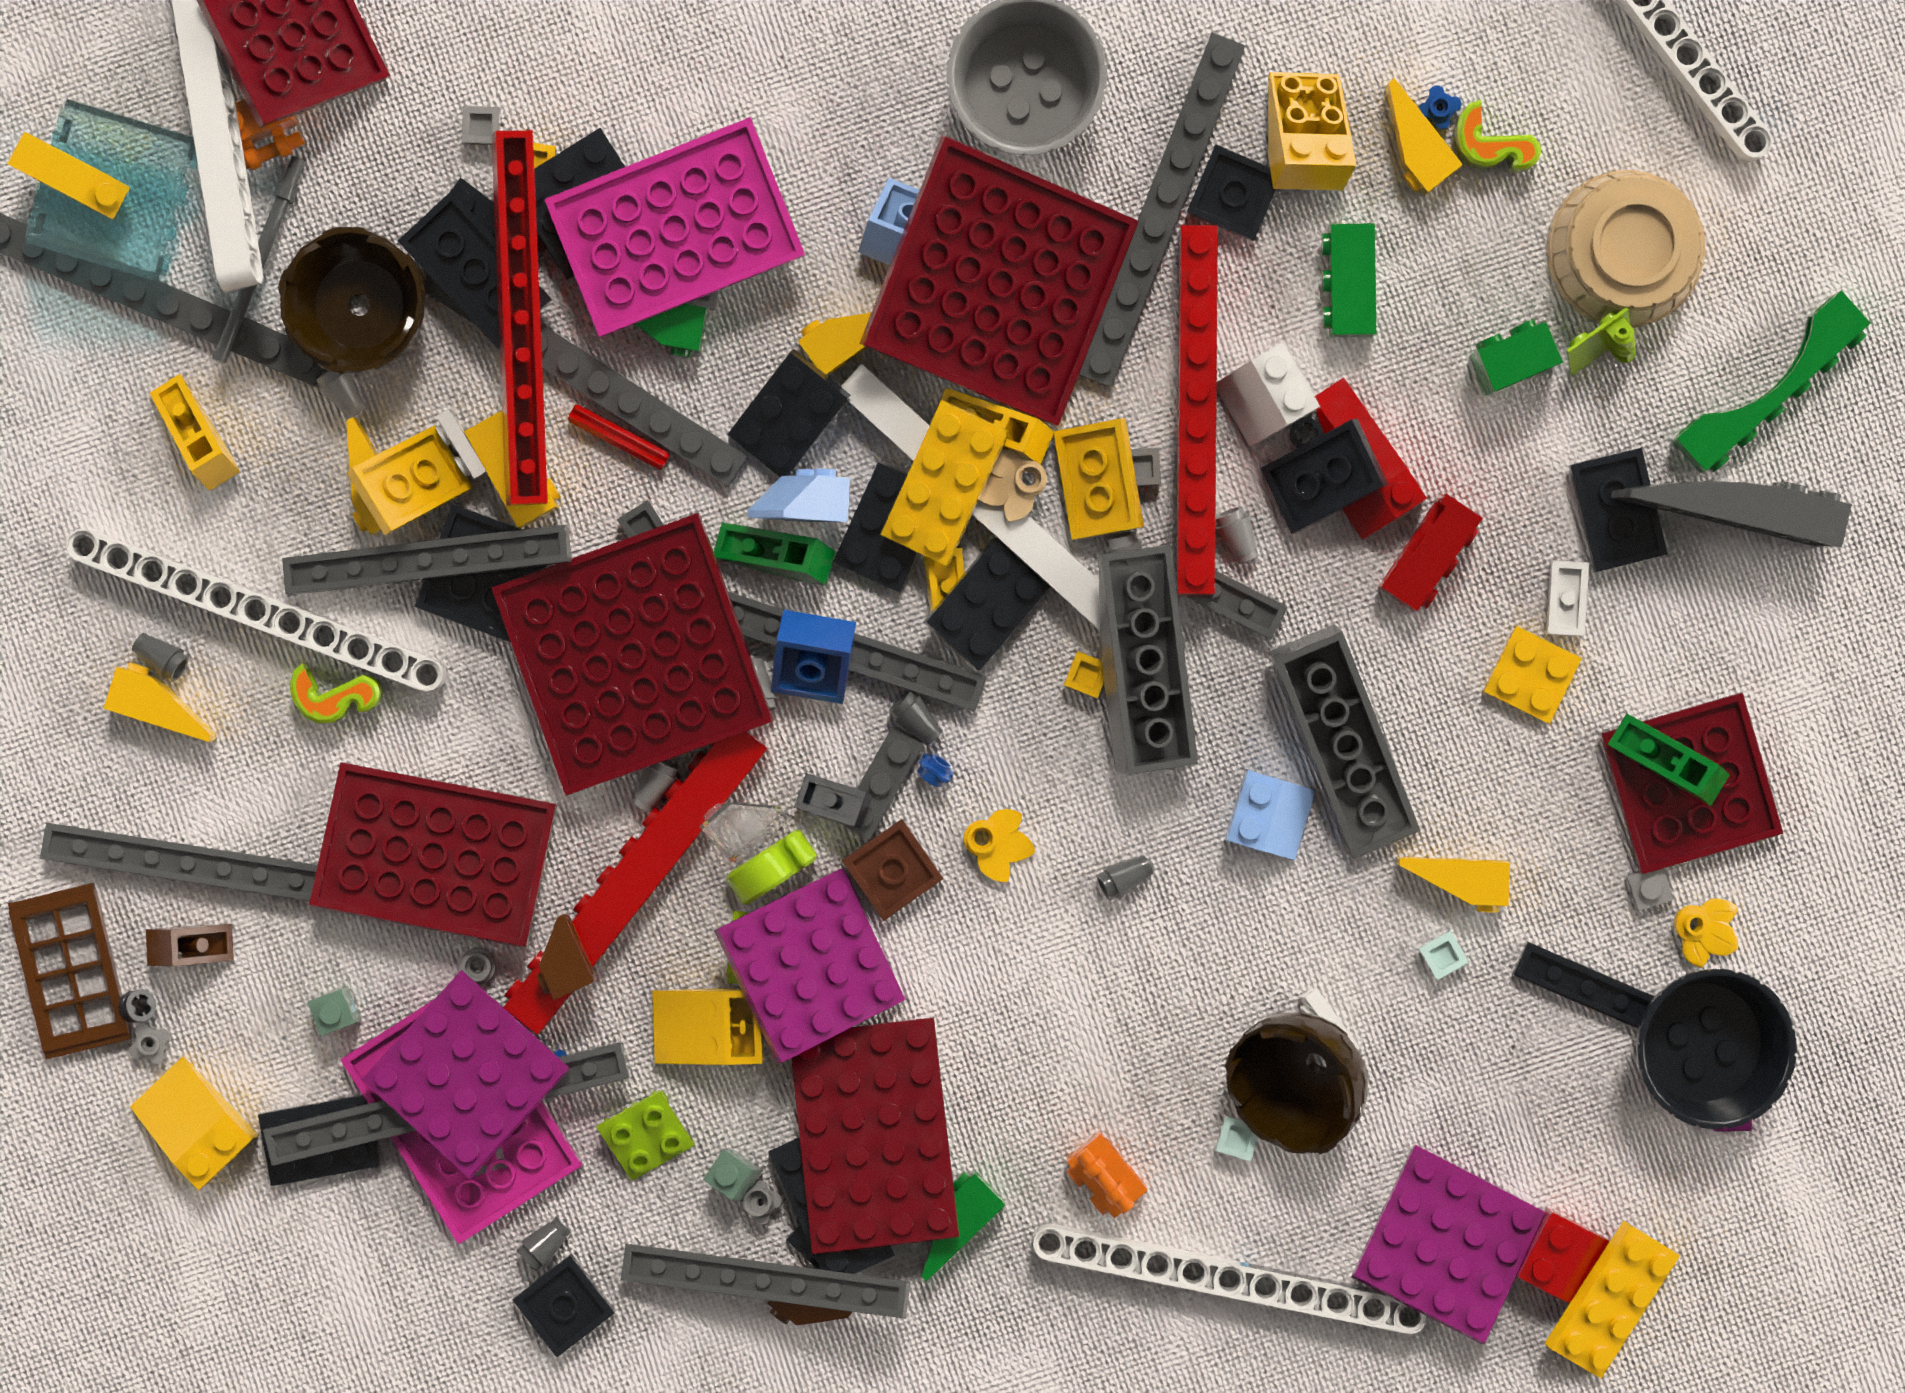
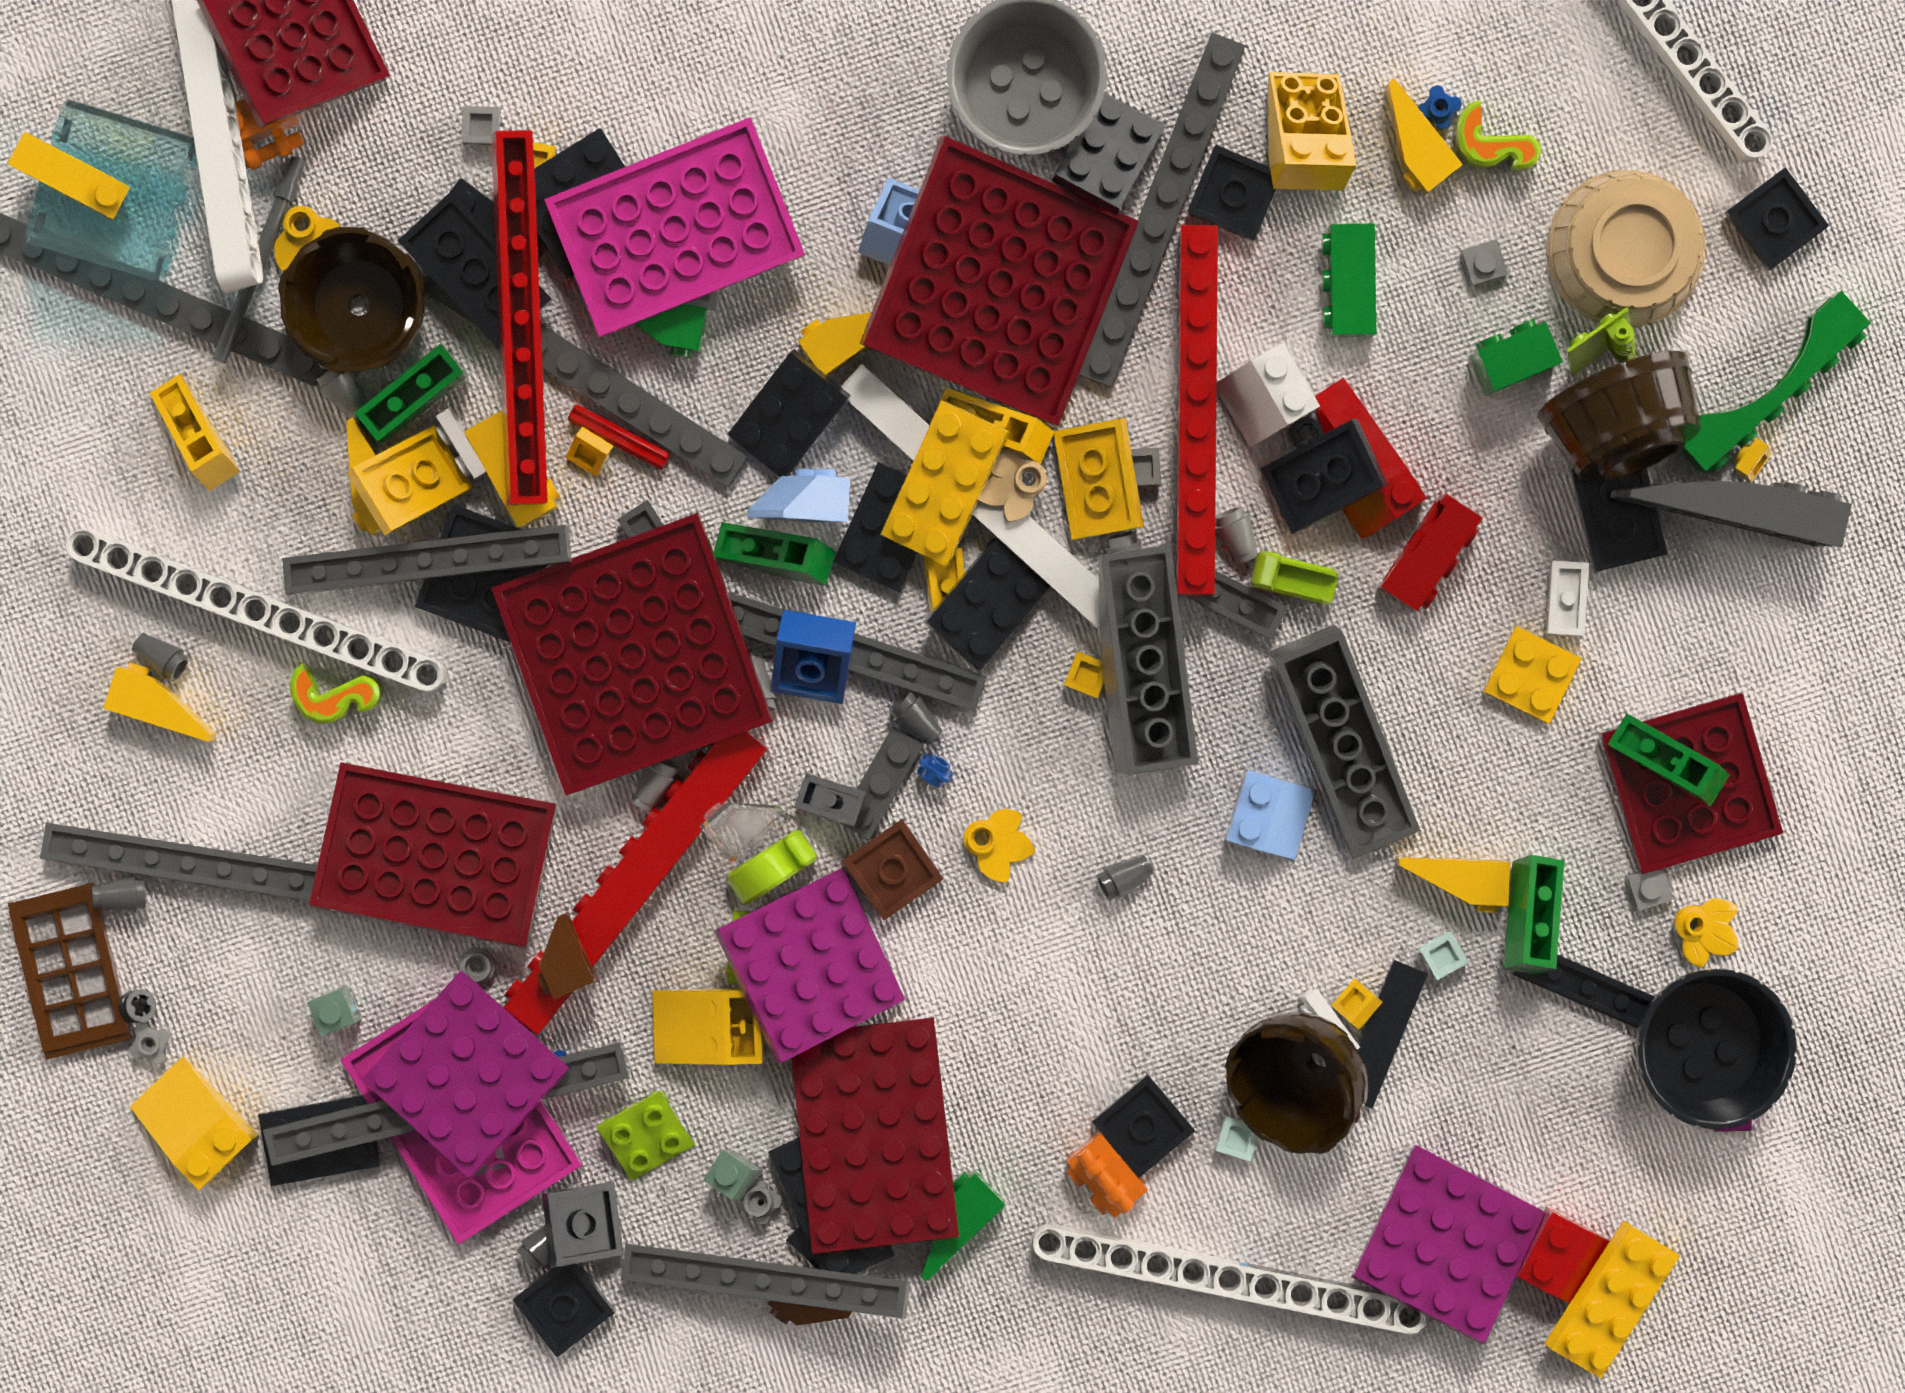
(120, 895): none -> dark grey cone
(189, 945): reddish brown slope -> none
(292, 240): none -> yellow plate
(411, 393): none -> green brick
(582, 1224): none -> plate
(589, 451): none -> yellow plate
(1109, 155): none -> plate
(1143, 1125): none -> black plate
(1294, 578): none -> lime animal
(1356, 1003): none -> yellow plate
(1388, 1023): none -> black tile
(1484, 263): none -> light grey plate
(1534, 914): none -> green brick
(1625, 416): none -> dark brown piece
(1752, 459): none -> yellow plate
(1776, 219): none -> black plate

